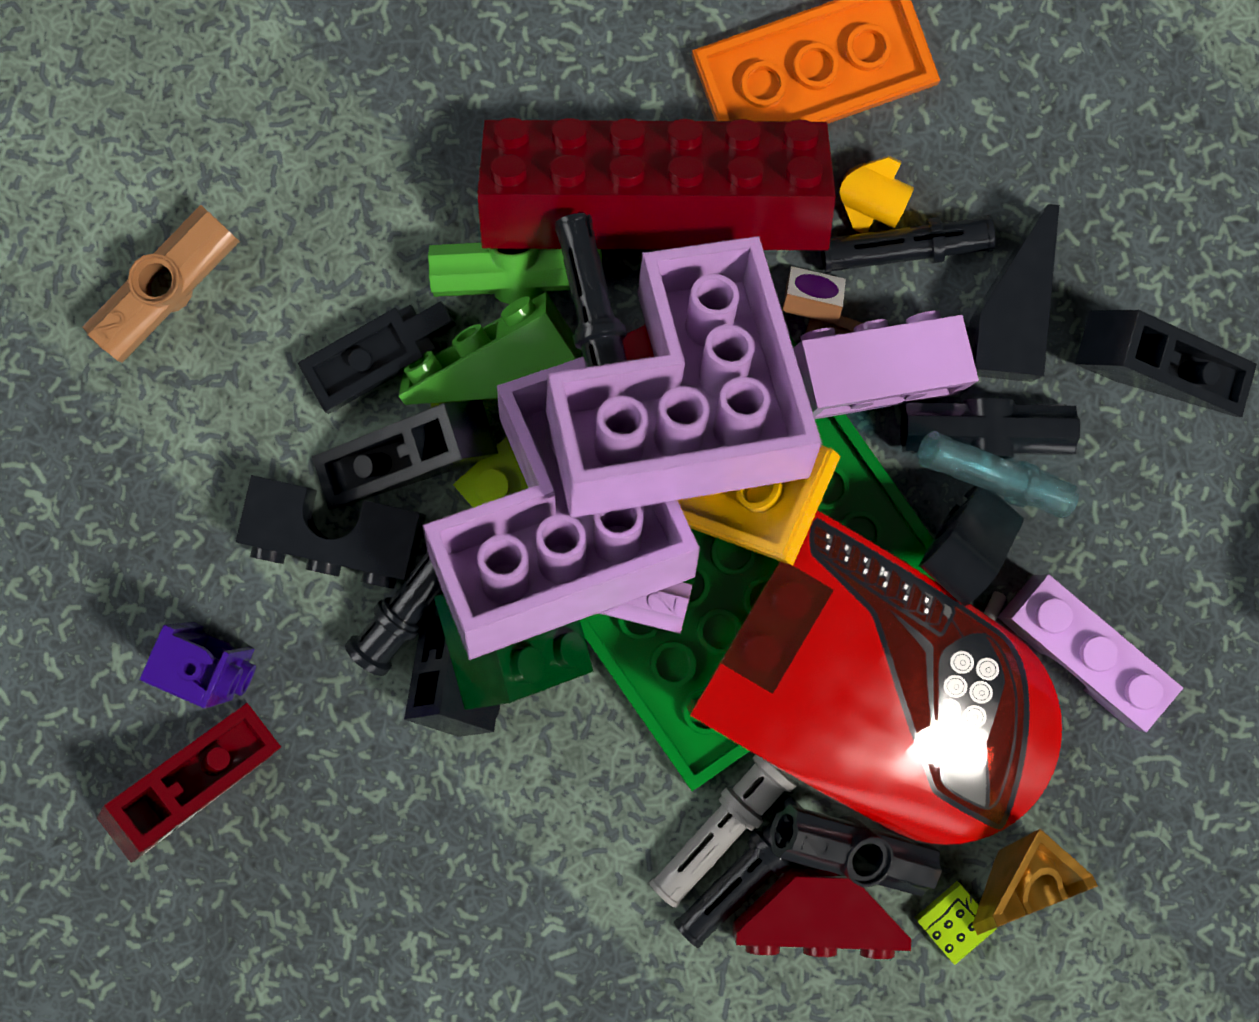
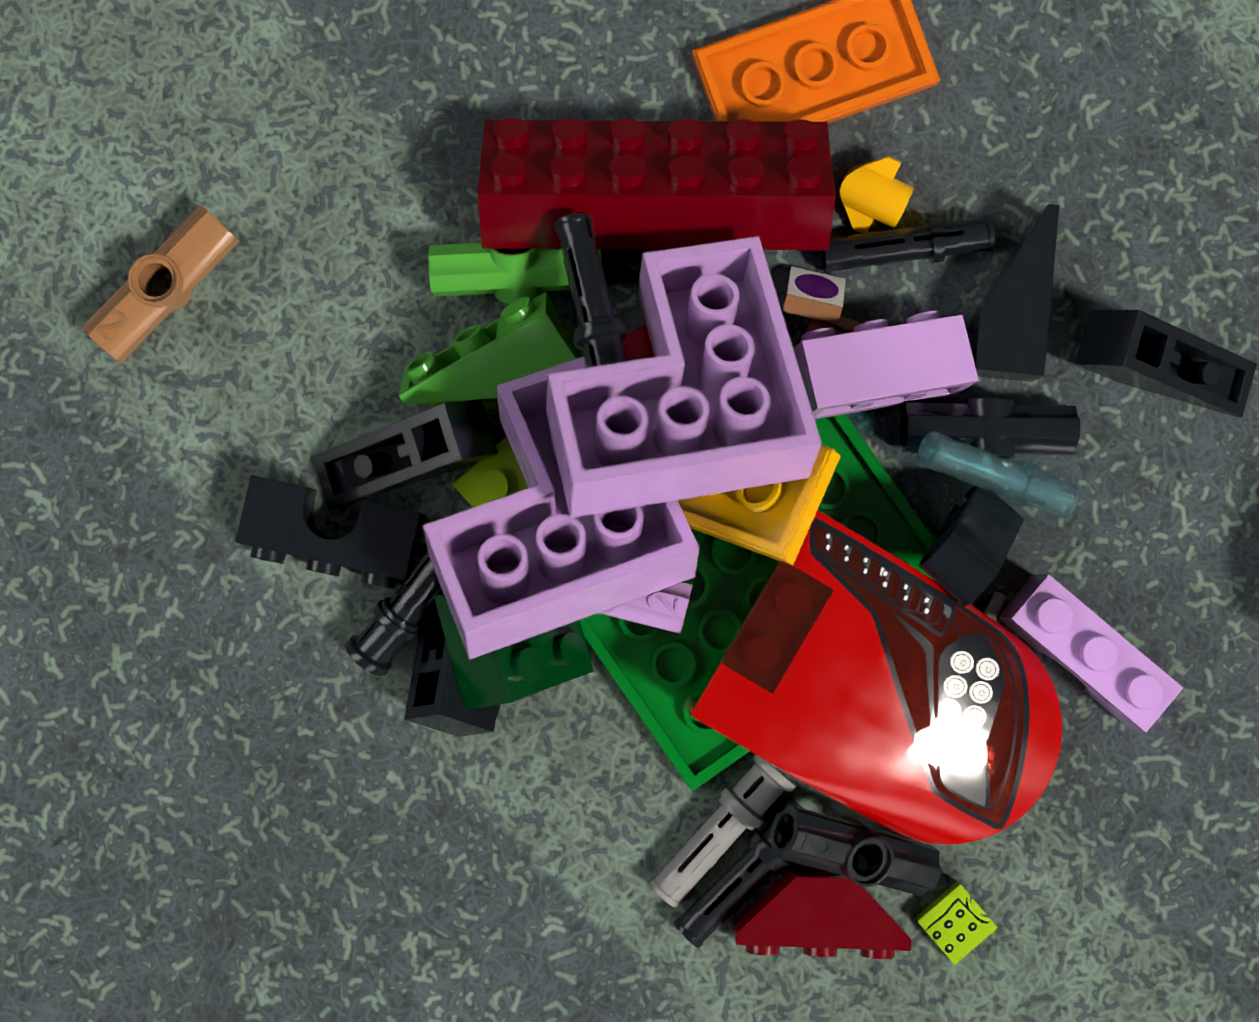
(187, 782): dark red slope -> none
(198, 666): dark purple hinge -> none
(373, 354): black hinge -> none
(1027, 879): pearl gold slope -> none

